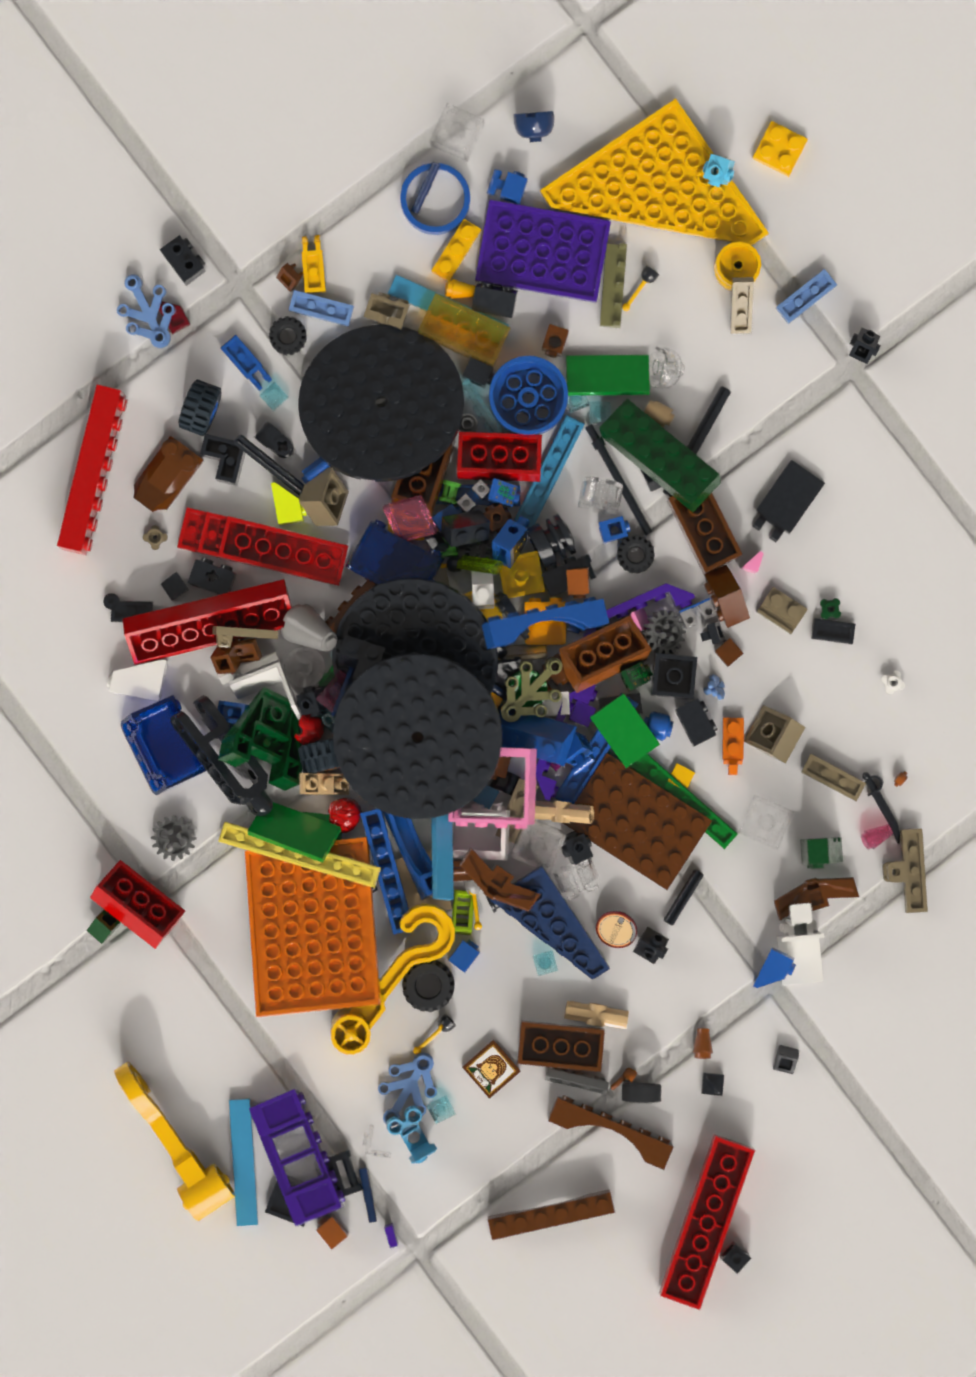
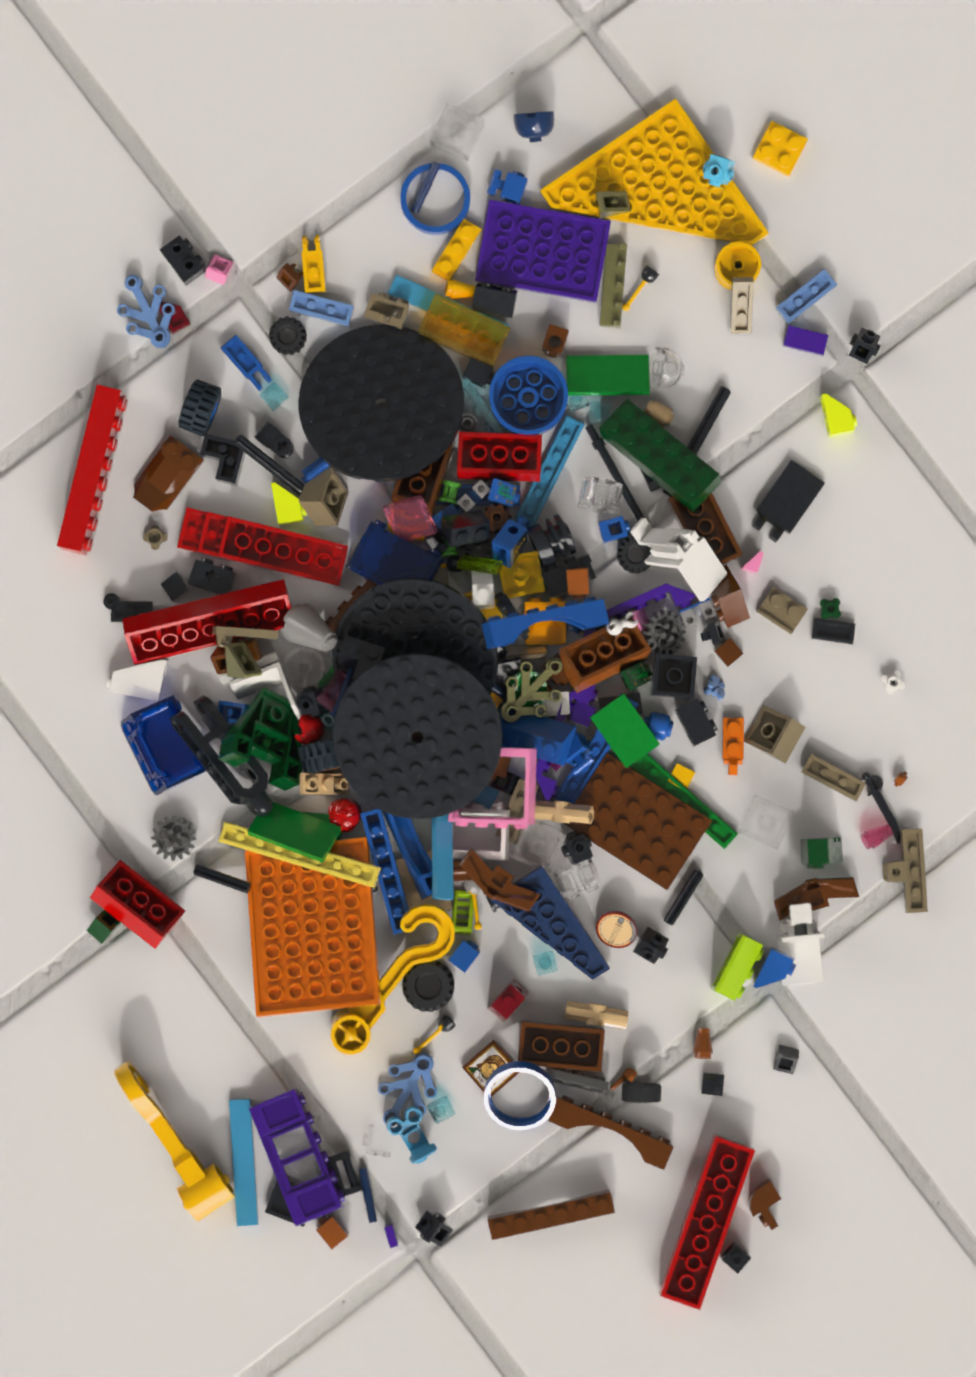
(218, 269): none -> bright pink slope
(222, 878): none -> black axle
(240, 661): none -> olive slope
(430, 1225): none -> black brick
(508, 1000): none -> dark red torso
(514, 1122): none -> piece
(612, 203): none -> olive slope
(615, 626): none -> white arm
(683, 551): none -> white piece
(737, 967): none -> lime slope
(760, 1199): none -> reddish brown brick
(805, 340): none -> dark purple tile
(837, 416): none -> neon yellow slope

